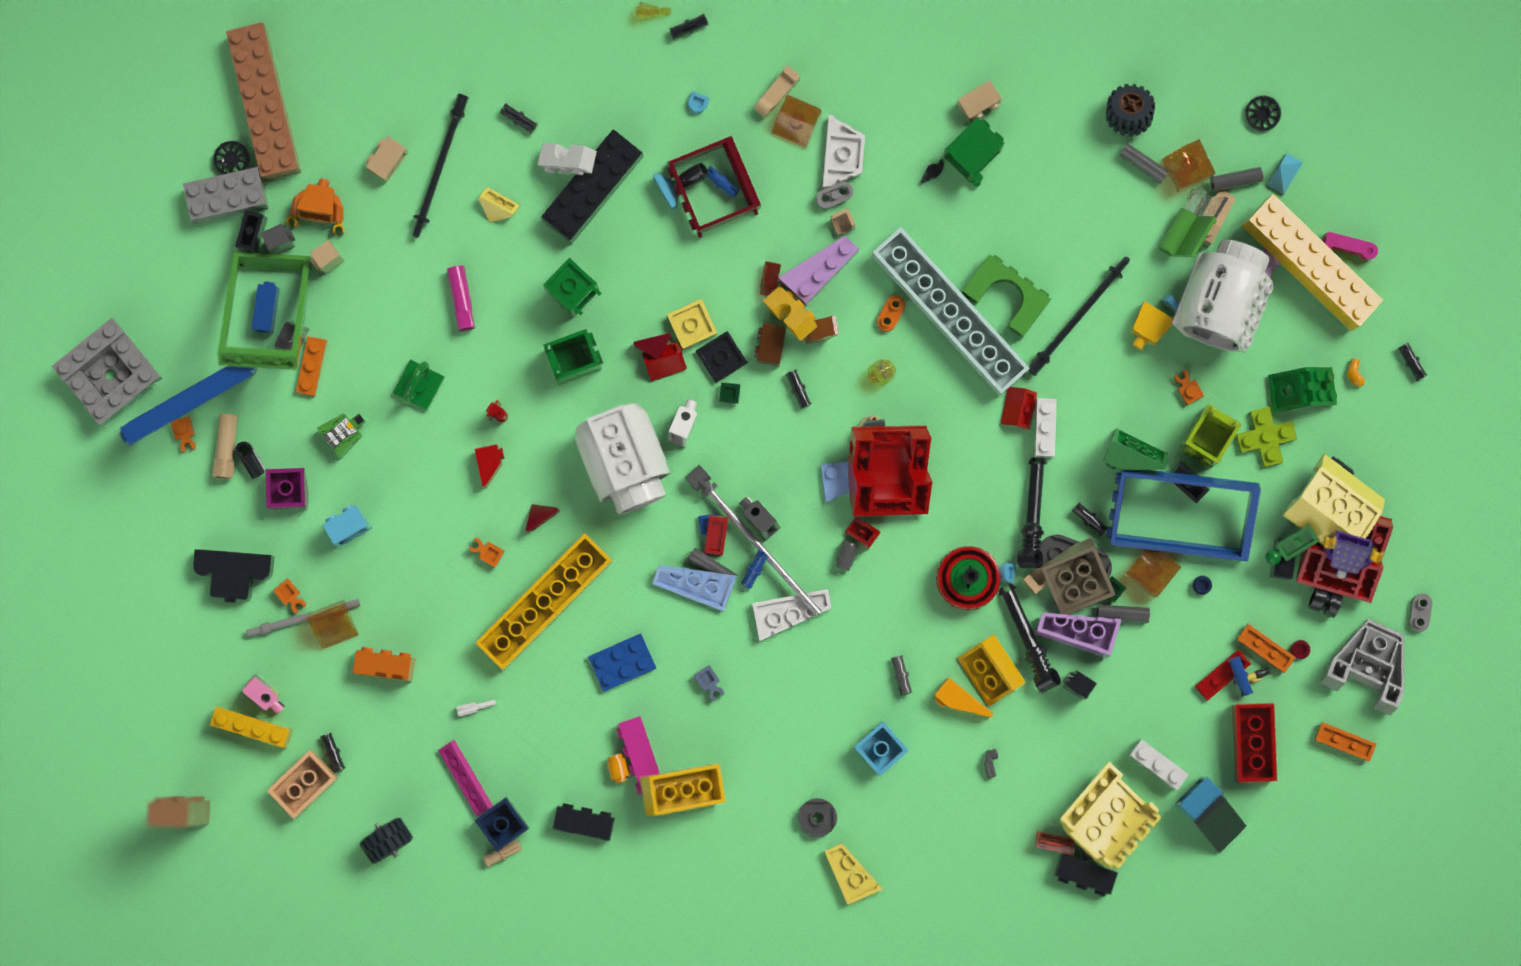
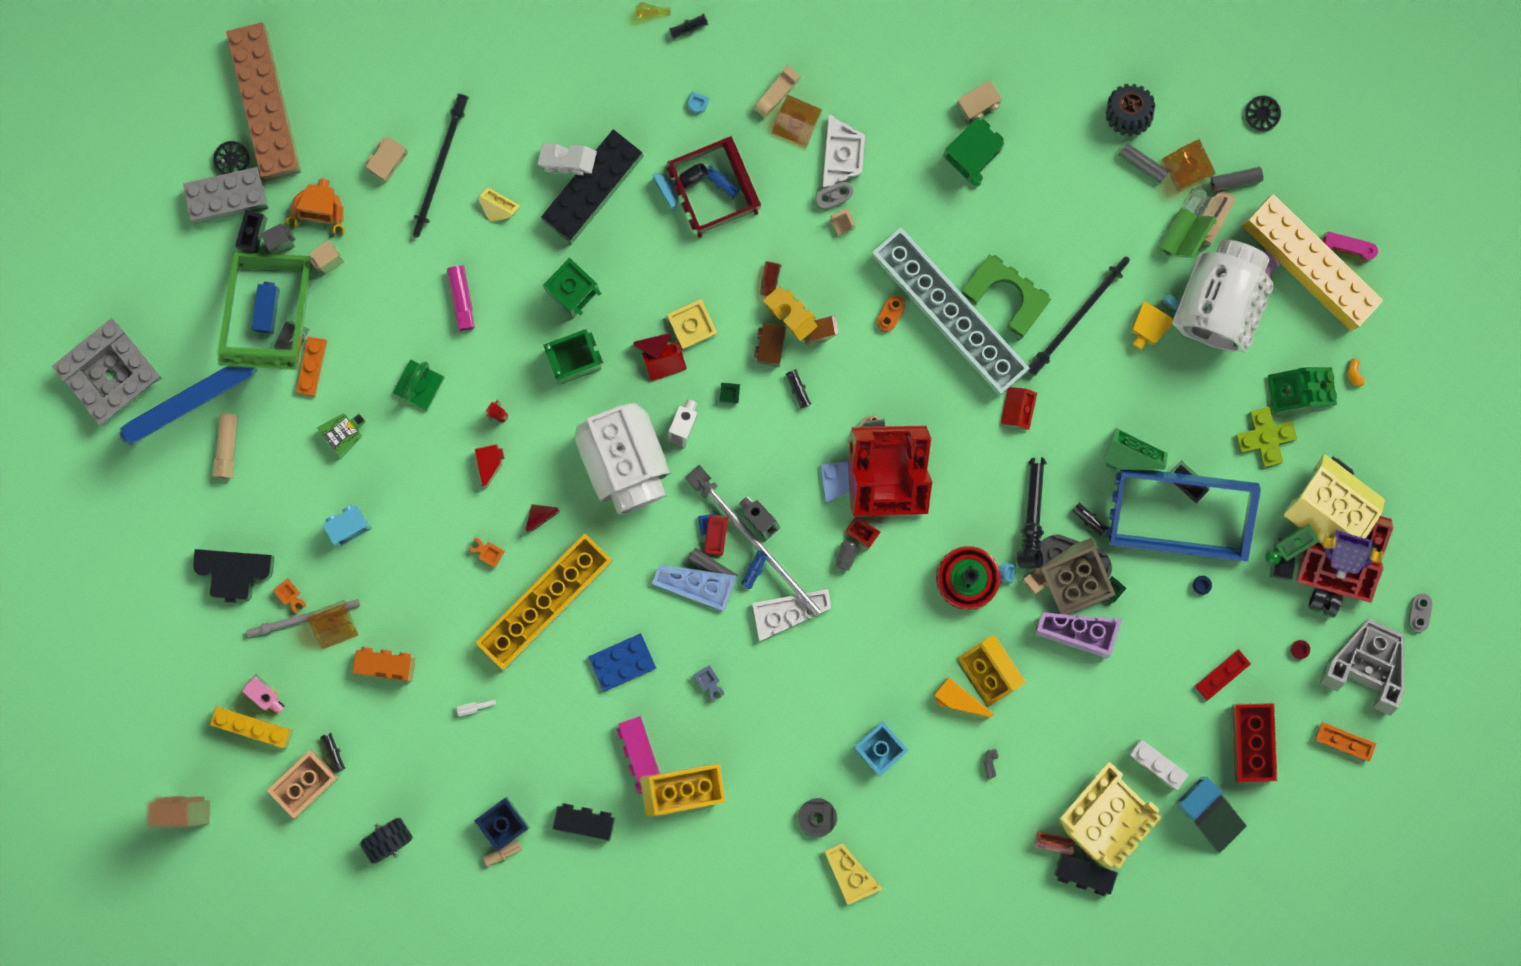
(183, 431): orange plate -> none
(251, 460): black piece -> none
(286, 488): magenta slope -> none
(465, 778): dark pink plate -> none
(518, 118): black pin -> none
(618, 768): light orange brick -> none
(721, 357): black tile -> none
(816, 272): lavender wedge -> none
(881, 372): clear yellow head -> none
(901, 675): dark grey pin -> none
(933, 171): black piece -> none
(1045, 428): white arch -> none
(1045, 677): black piece -> none
(1079, 684): black brick -> none
(1126, 613): dark grey piece -> none
(1153, 571): clear orange slope -> none
(1190, 390): orange plate -> none
(1212, 432): lime container -> none
(1240, 676): blue pin -> none
(1256, 675): piece -> none
(1266, 648): orange plate -> none
(1284, 174): medium azure slope -> none
(1412, 361): black pin -> none

